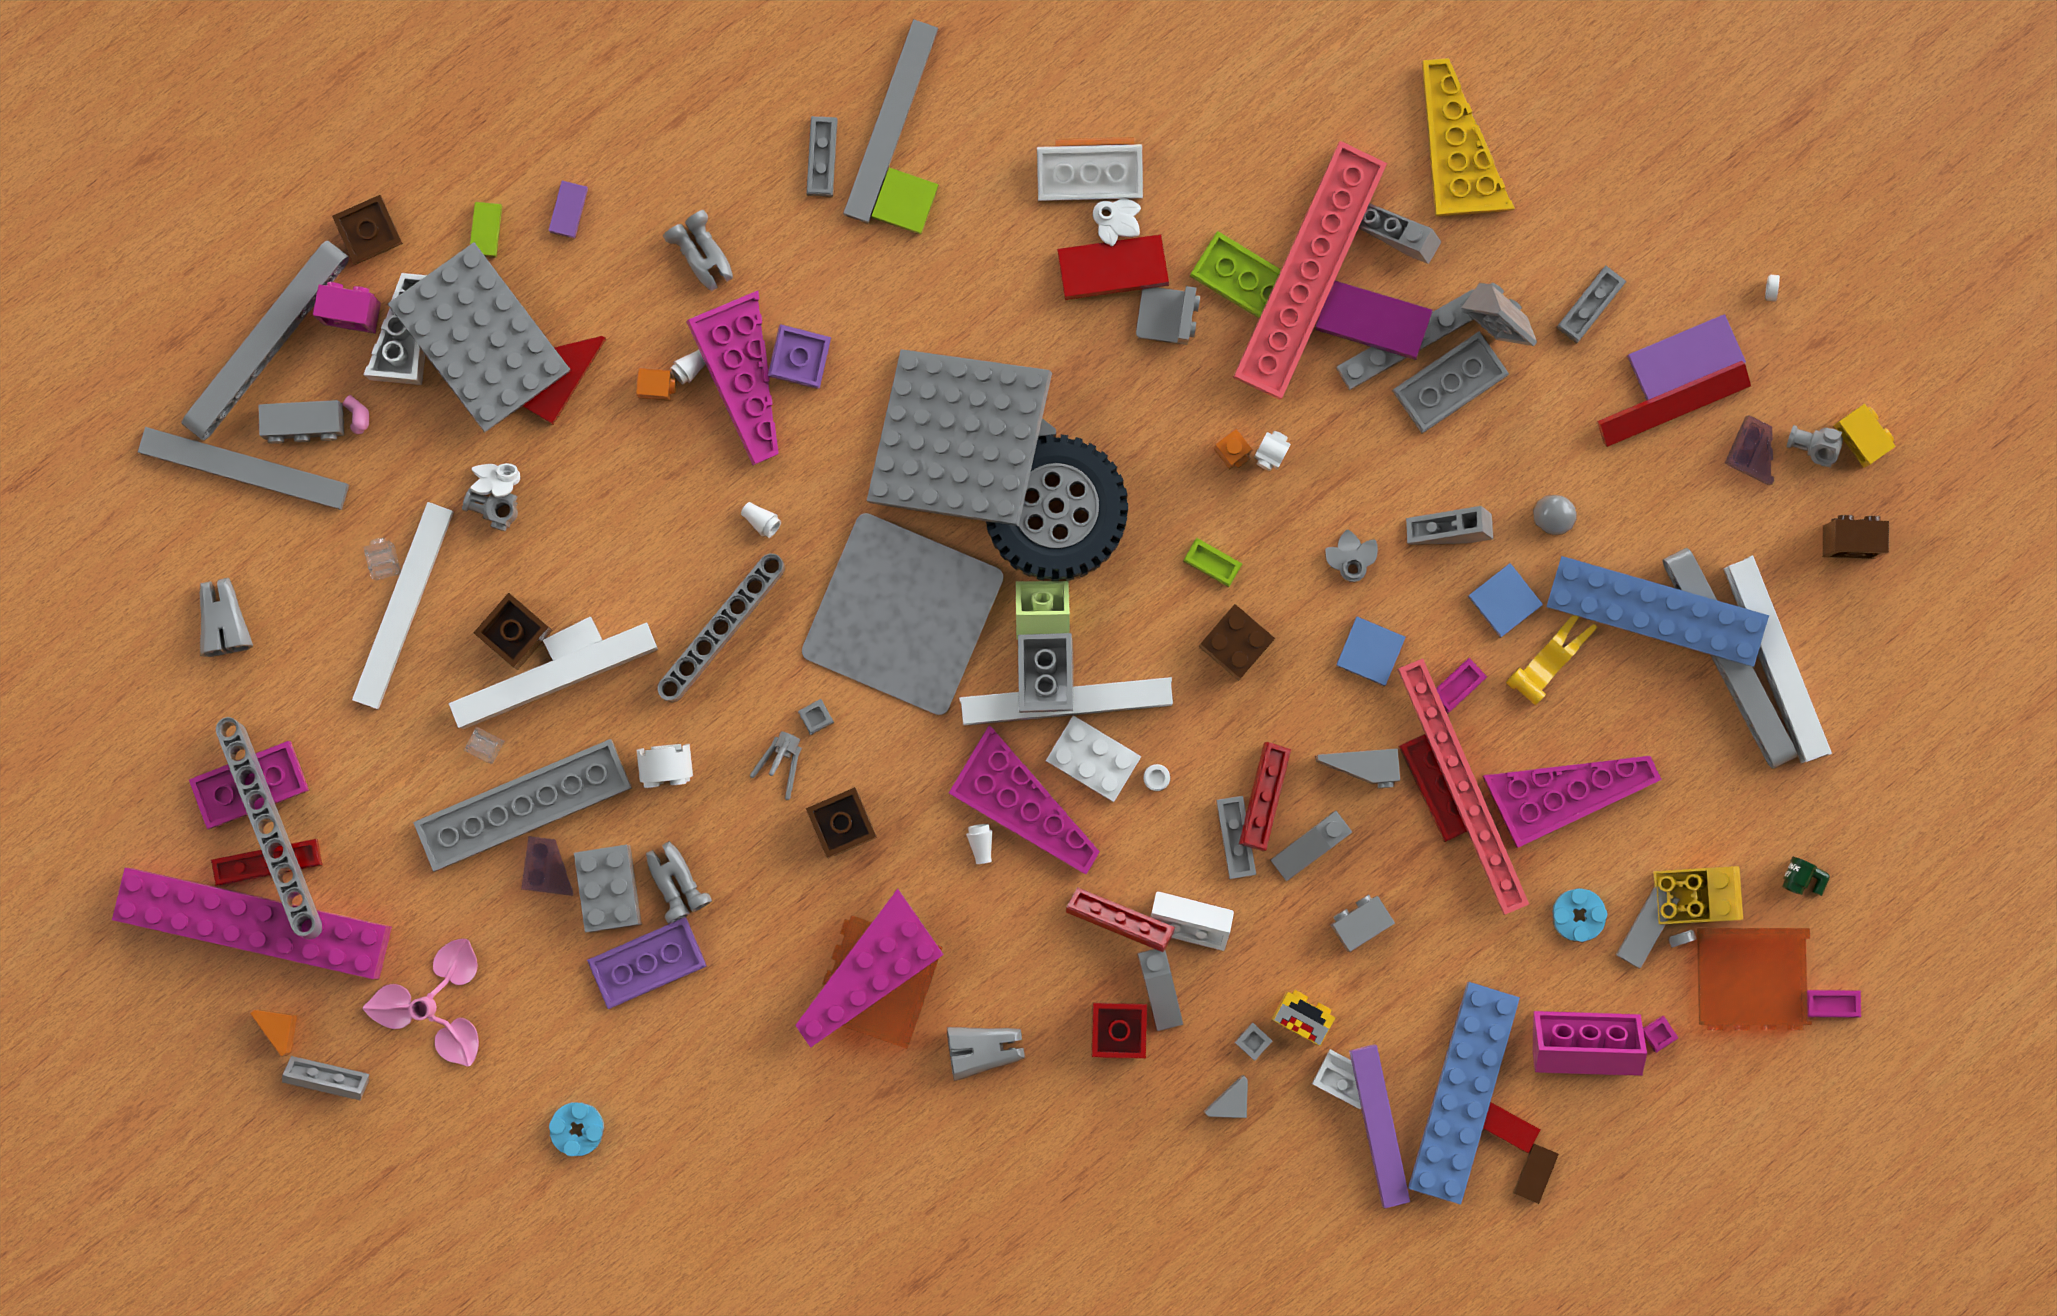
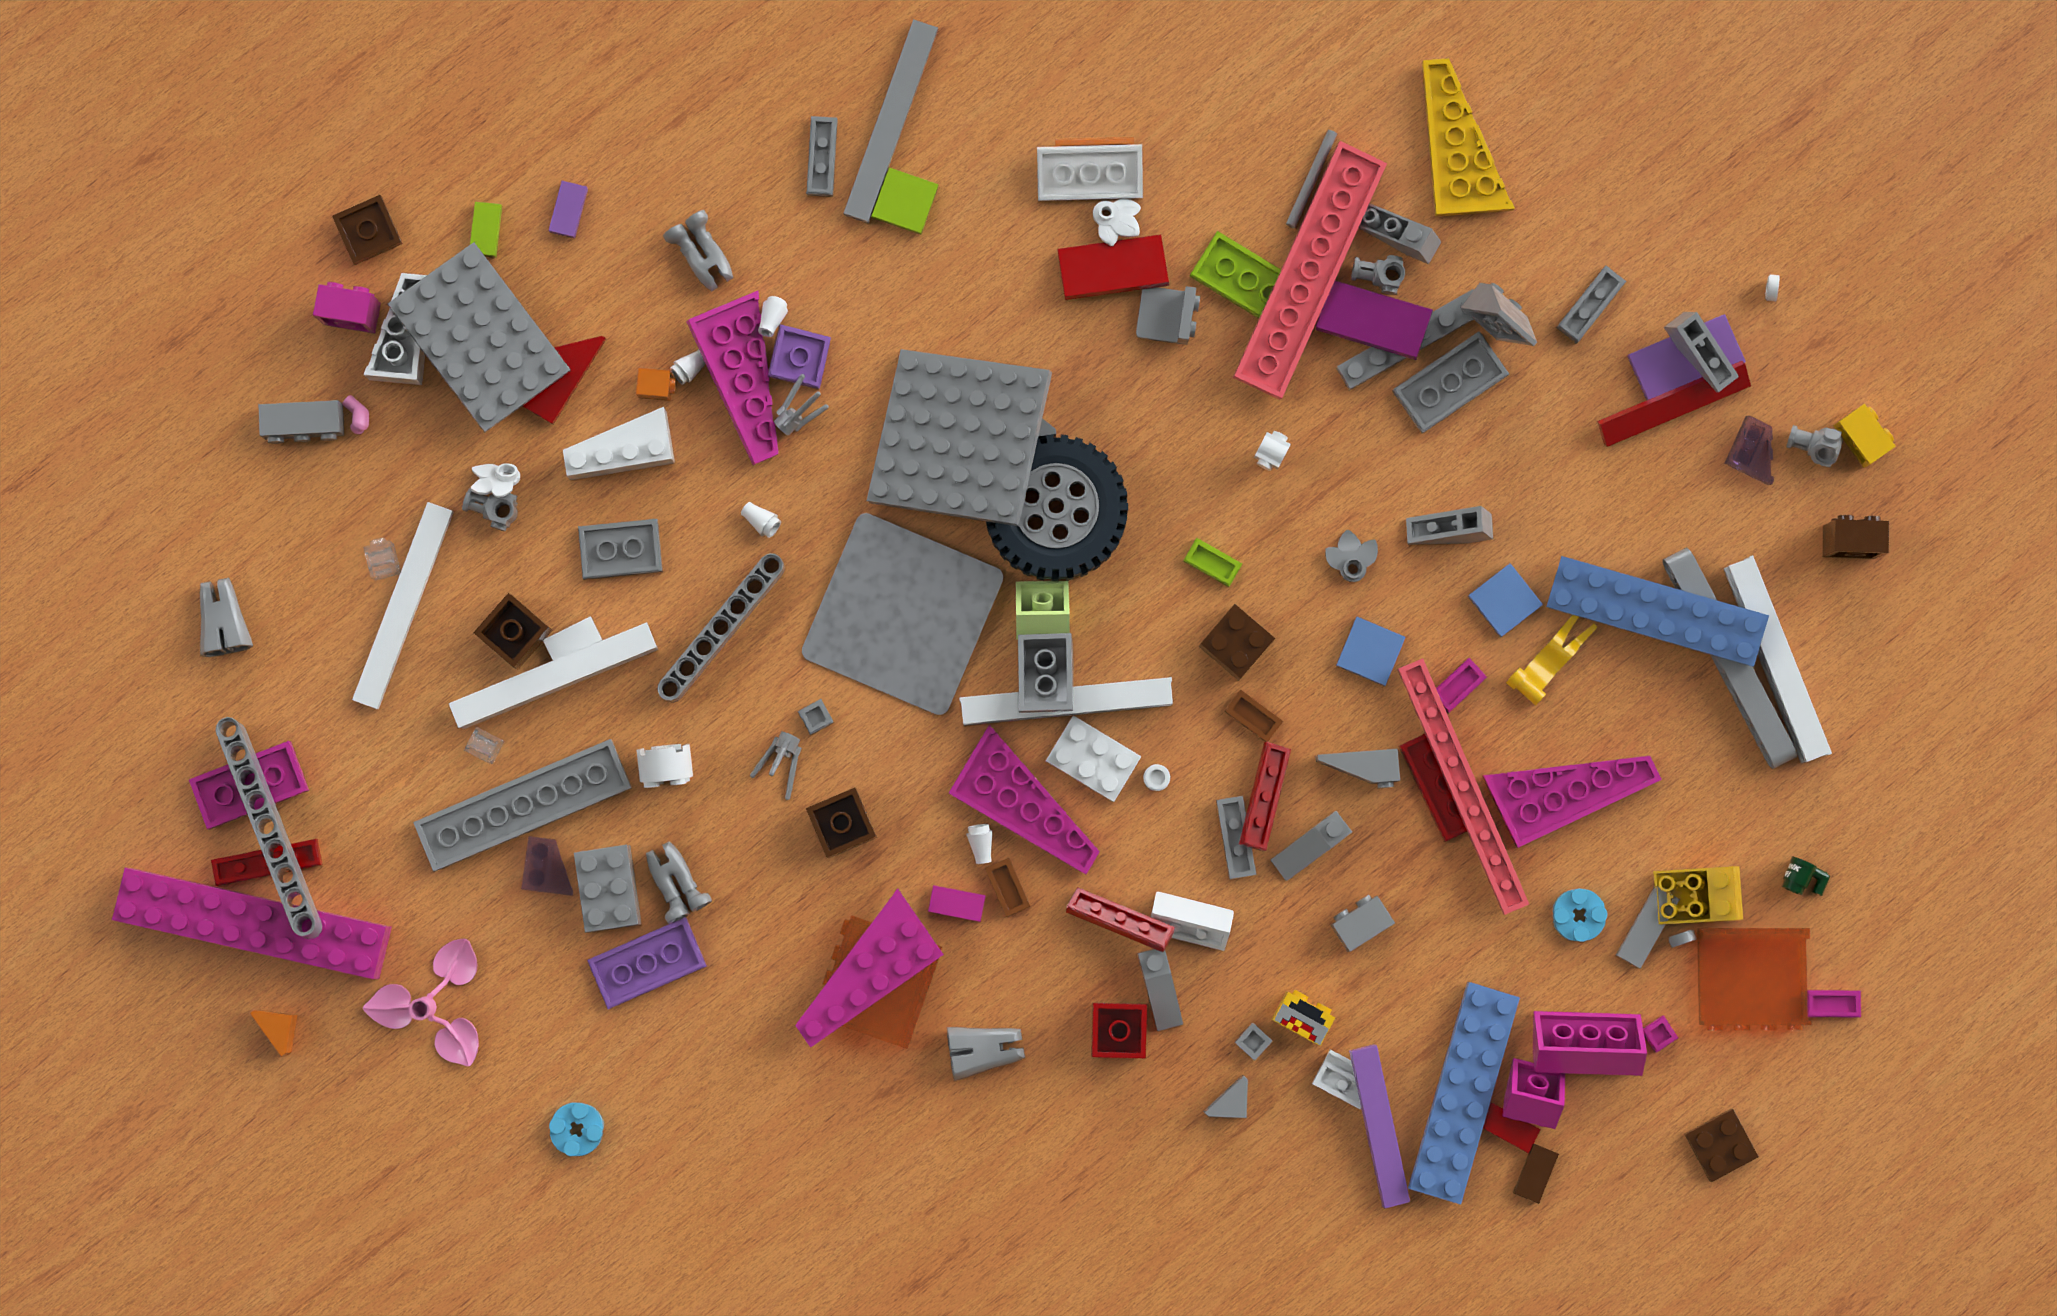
(243, 468): light grey tile -> none
(264, 341): light grey beam -> none
(325, 1078): light grey plate -> none
(620, 549): none -> light grey tile
(627, 447): none -> white wedge
(773, 313): none -> white cone
(791, 419): none -> light grey plant
(956, 903): none -> dark pink tile
(1007, 887): none -> dark orange tile
(1233, 450): orange brick -> none
(1253, 716): none -> dark orange tile
(1311, 179): none -> light grey bar
(1376, 273): none -> light grey connector
(1534, 1095): none -> dark pink slope
(1555, 514): light grey hair -> none
(1701, 349): none -> light grey slope
(1721, 1145): none -> reddish brown plate

